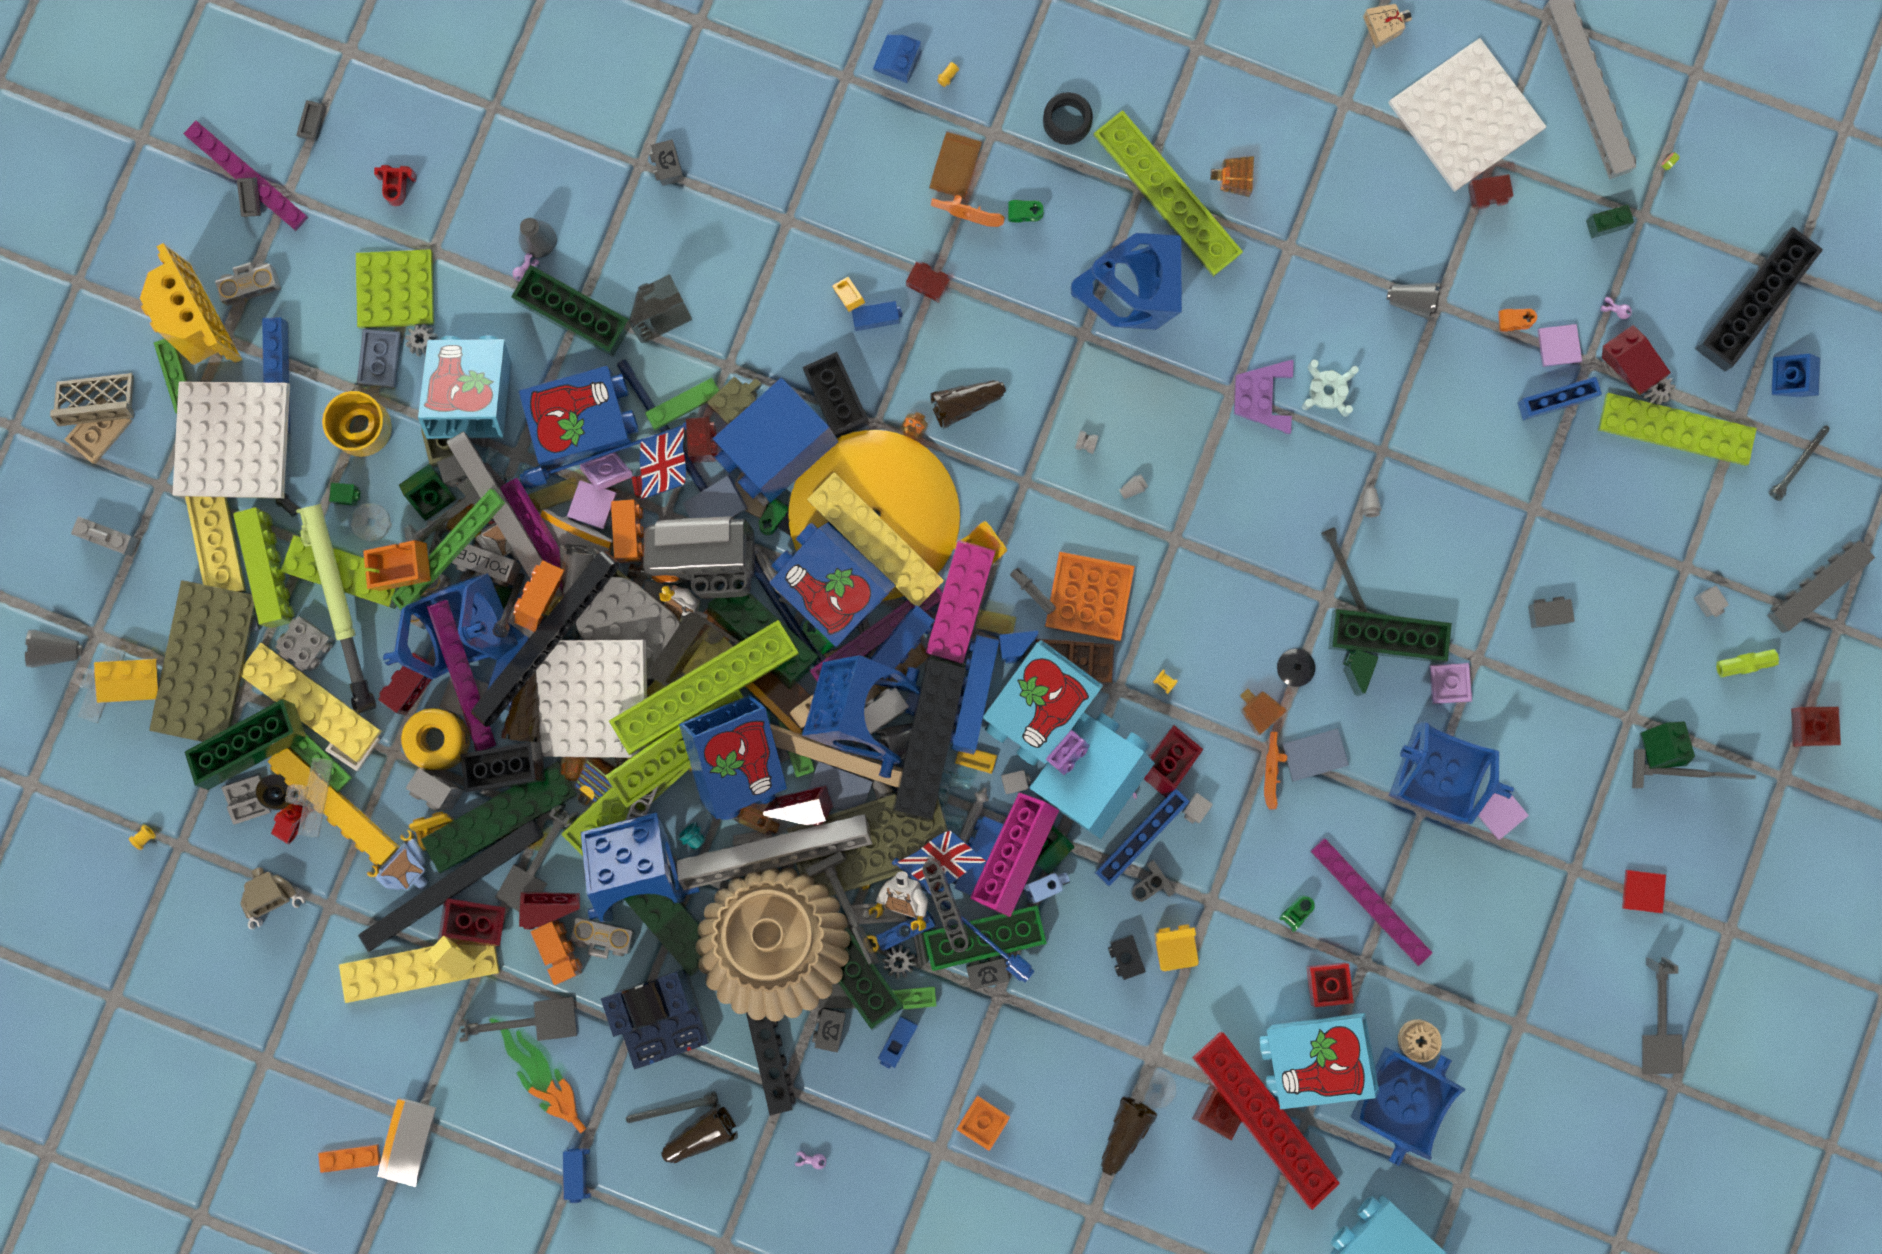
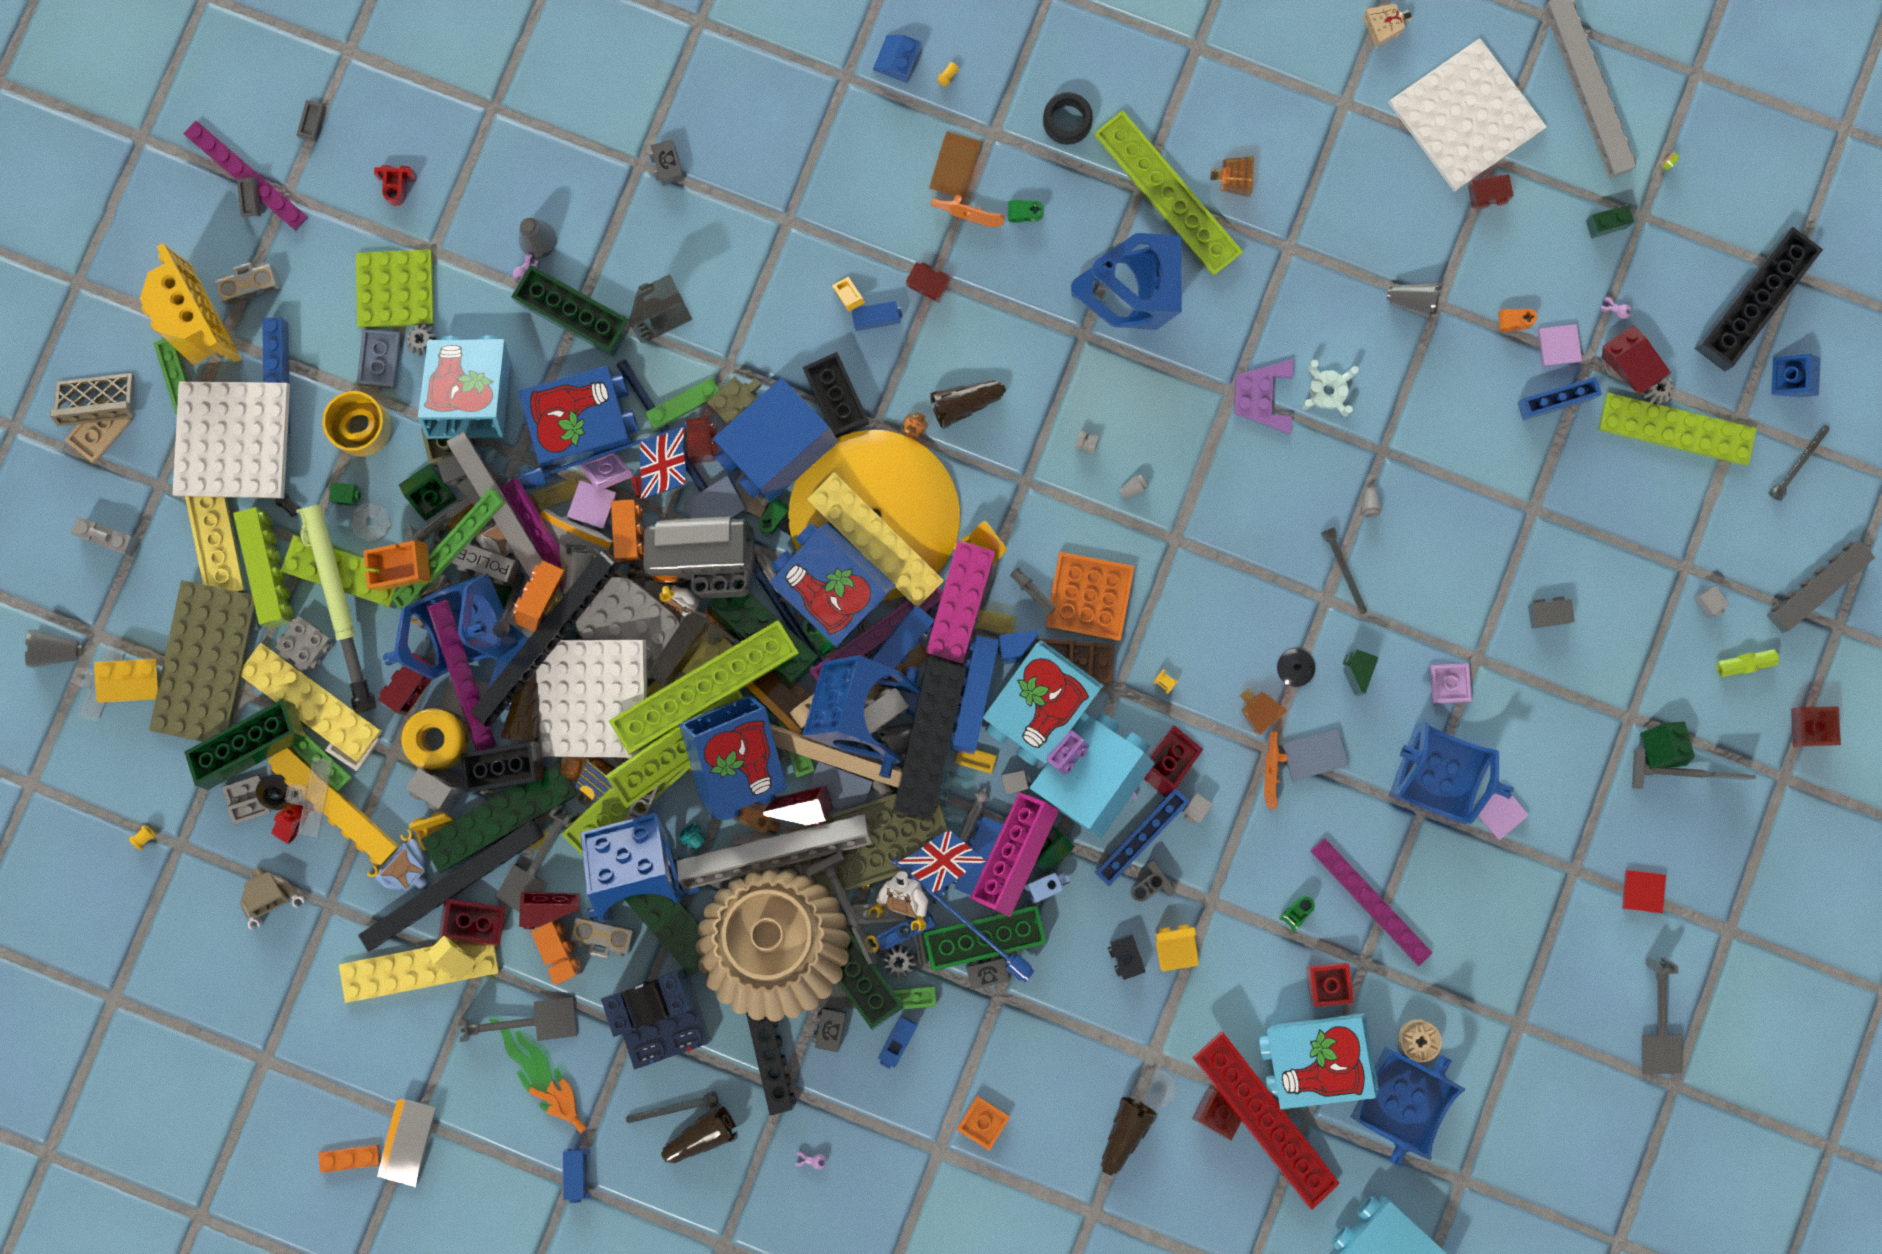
(946, 914): dark grey beam -> none
(1390, 635): dark green brick -> none

